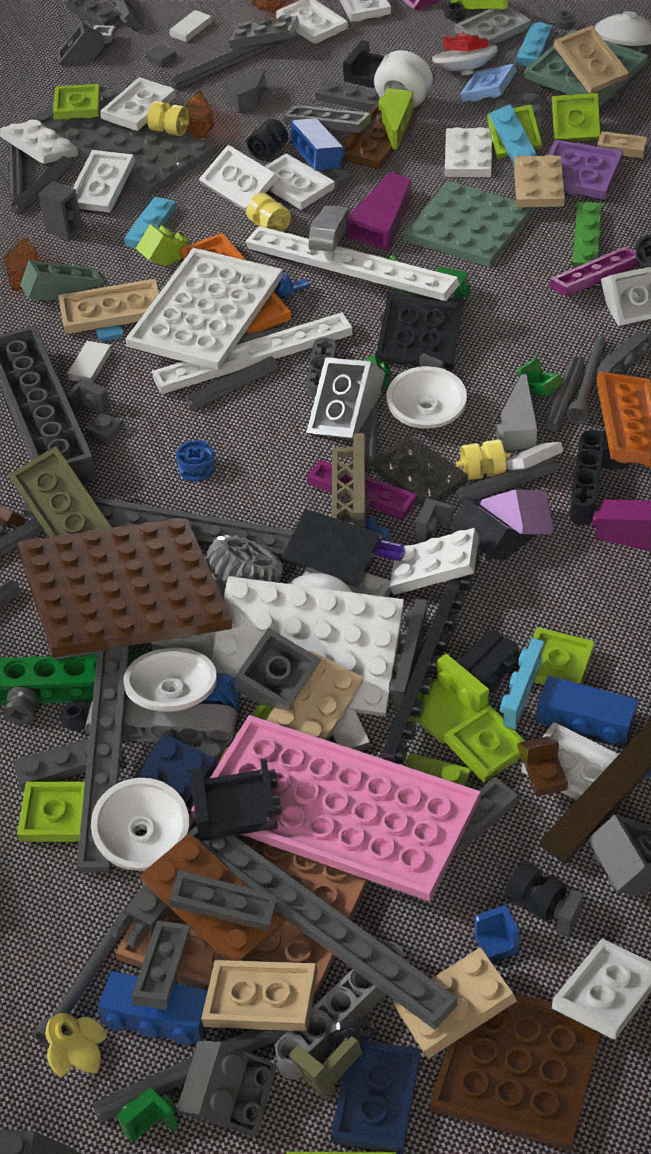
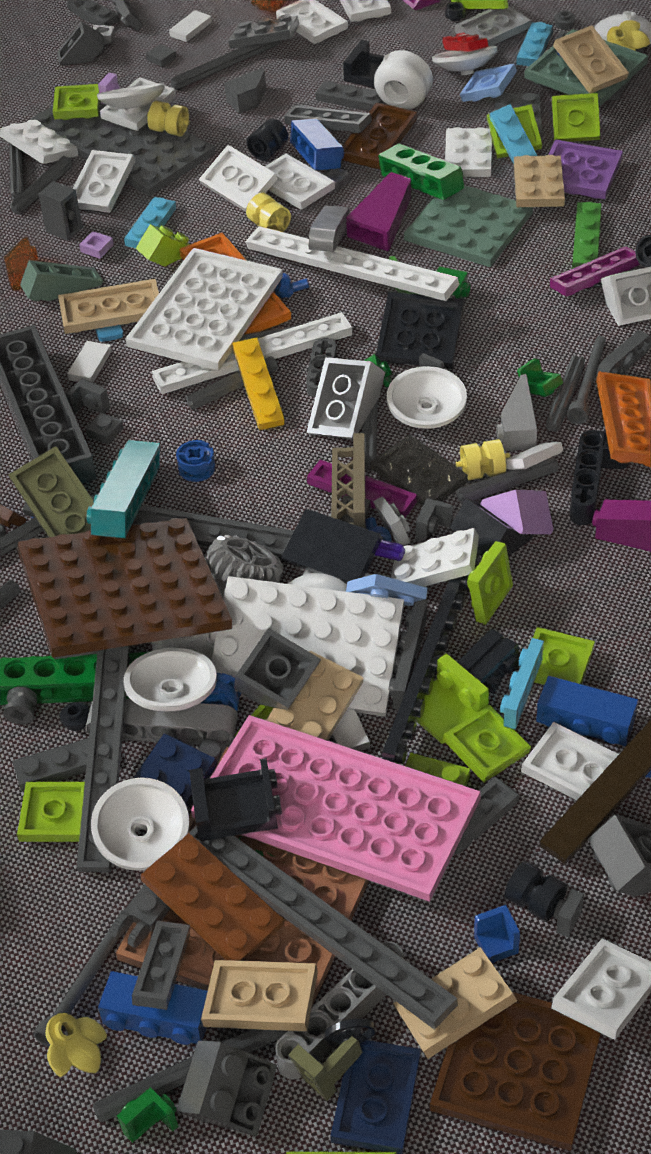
(96, 244): none -> lavender plate
(108, 83): none -> lavender plate
(124, 489): none -> teal brick
(132, 97): none -> white dish
(199, 115): clear orange slope -> none
(223, 900): dark grey plate -> none
(258, 383): none -> yellow plate
(385, 587): none -> light blue plate
(393, 521): none -> light grey plate
(396, 113): lime slope -> none
(426, 171): none -> green brick
(490, 582): none -> lime plate
(543, 765): reddish brown slope -> none
(628, 35): none -> light yellow plate
(631, 145): tan plate -> none

